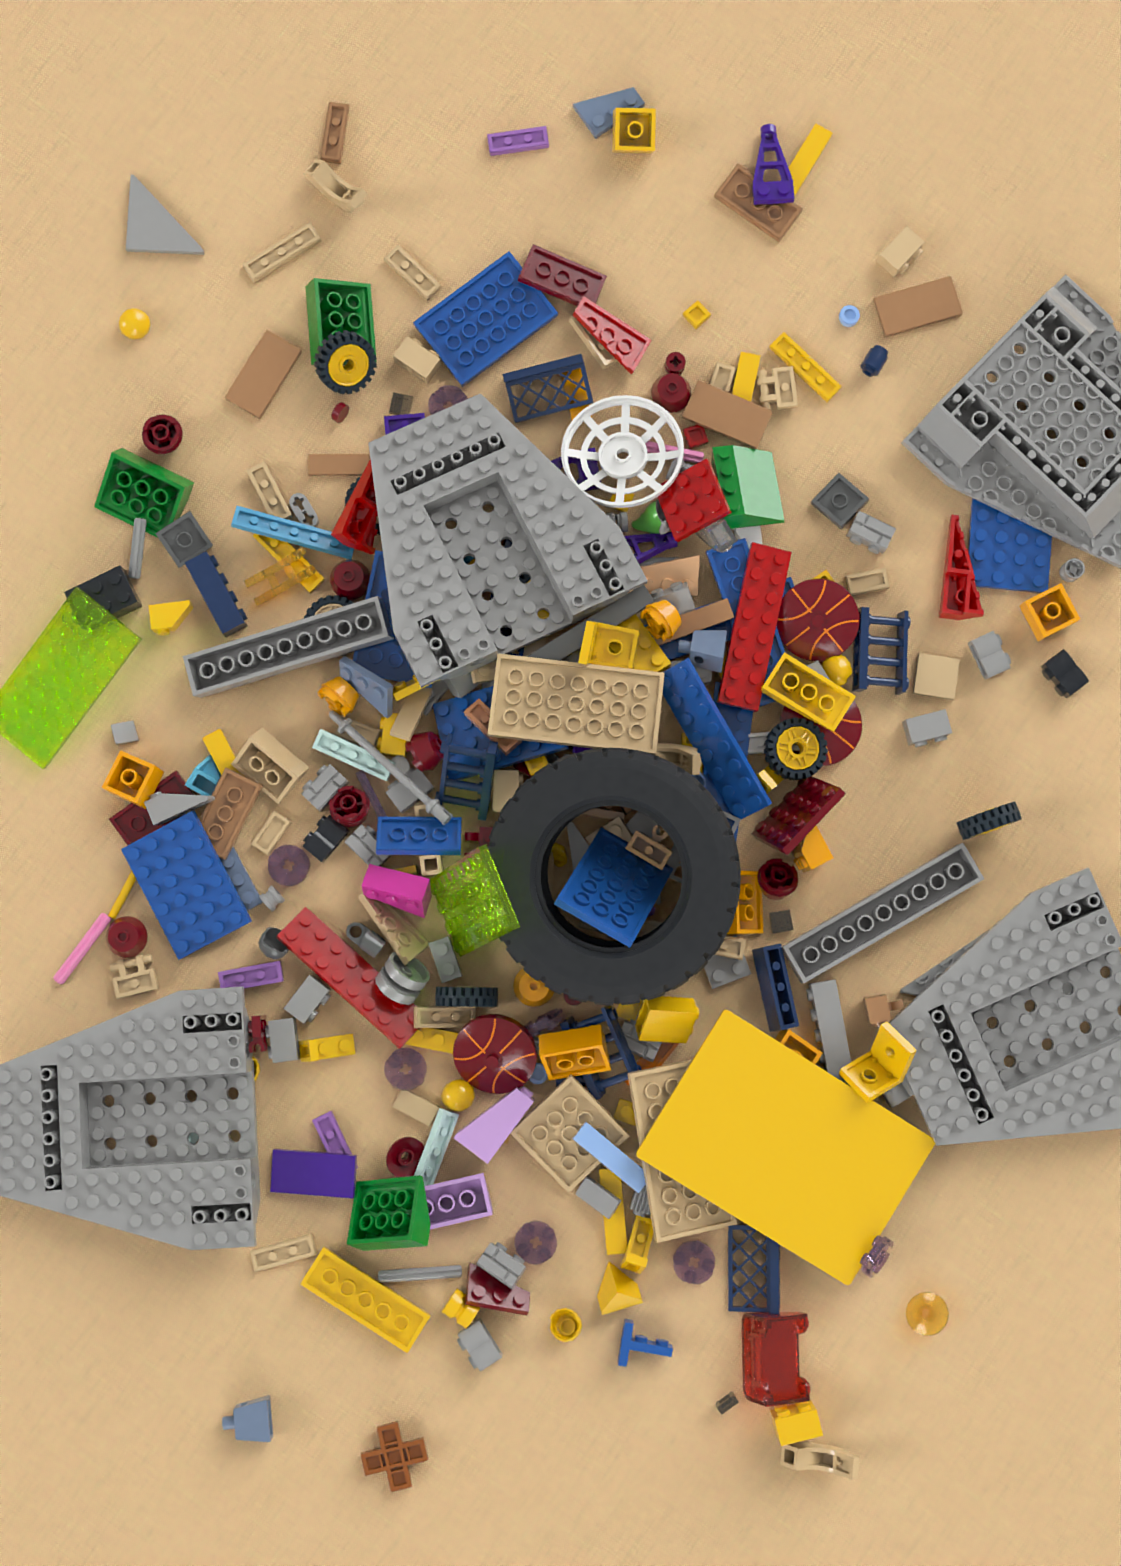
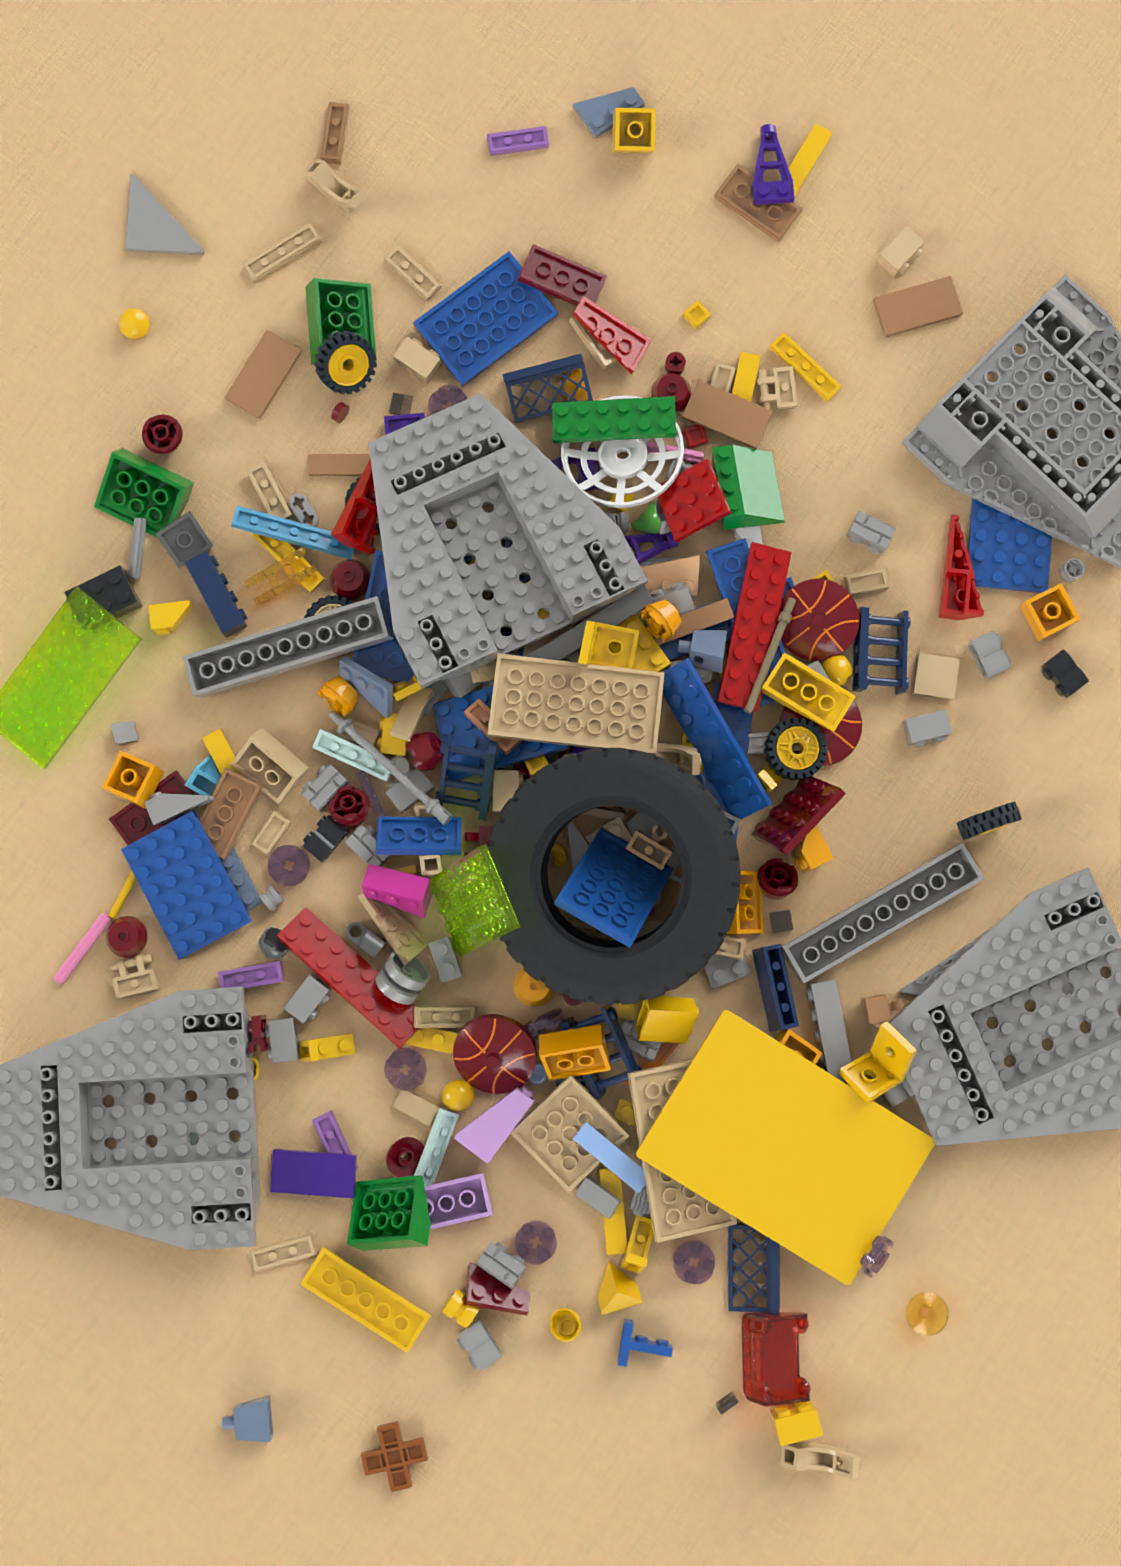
(424, 1273): light grey axle -> none
(467, 996): black wheel -> none
(614, 419): none -> green plate
(718, 536): clear slope -> none
(784, 619): none -> dark tan bar
(840, 501): dark grey plate -> none
(849, 316): light blue tile -> none
(874, 361): dark blue brick -> none

